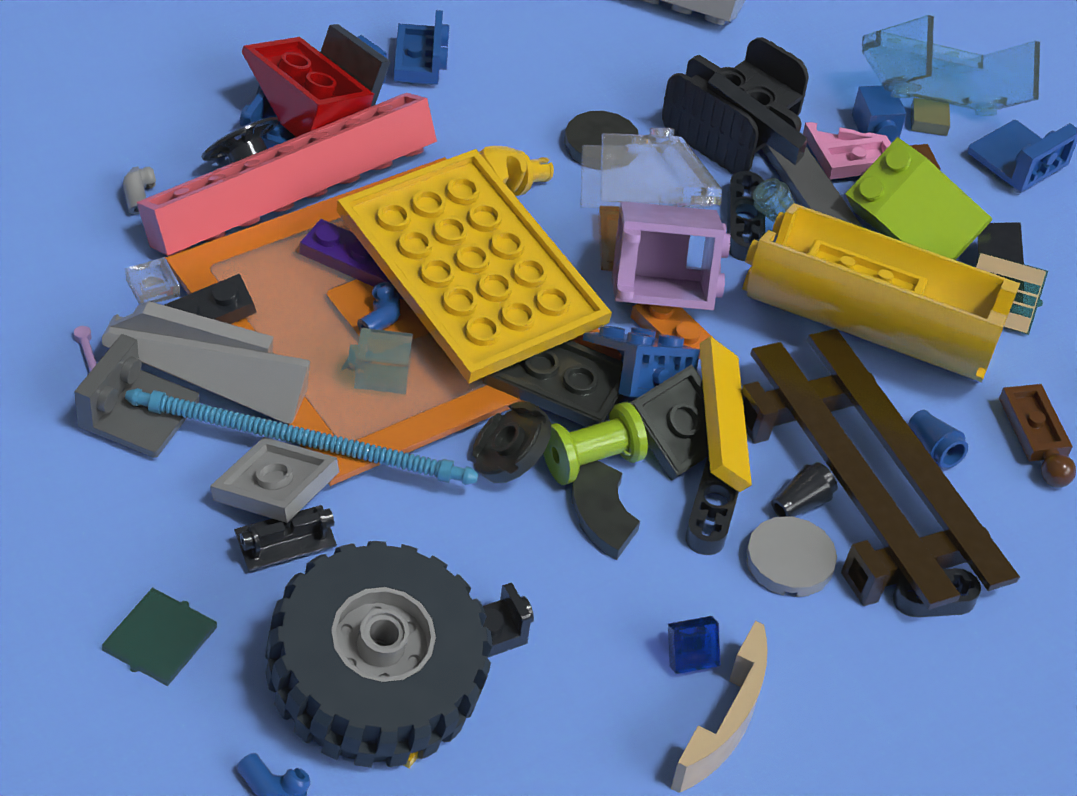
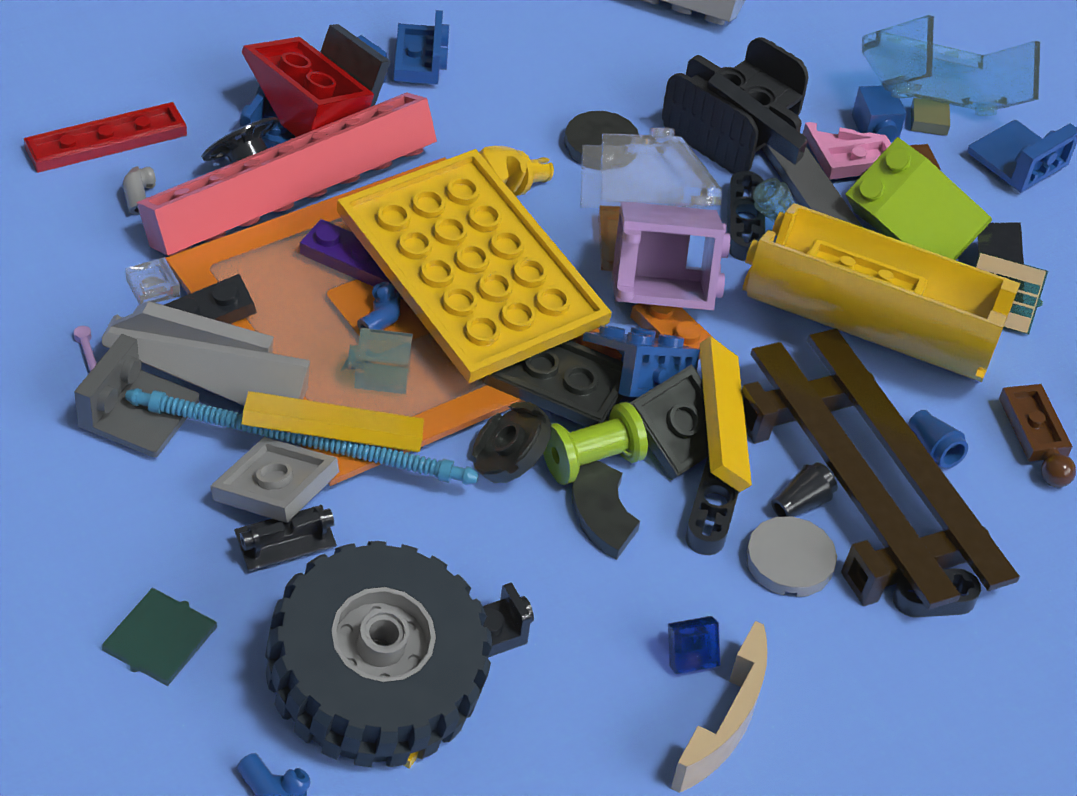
(105, 137): none -> red tile
(333, 421): none -> yellow tile

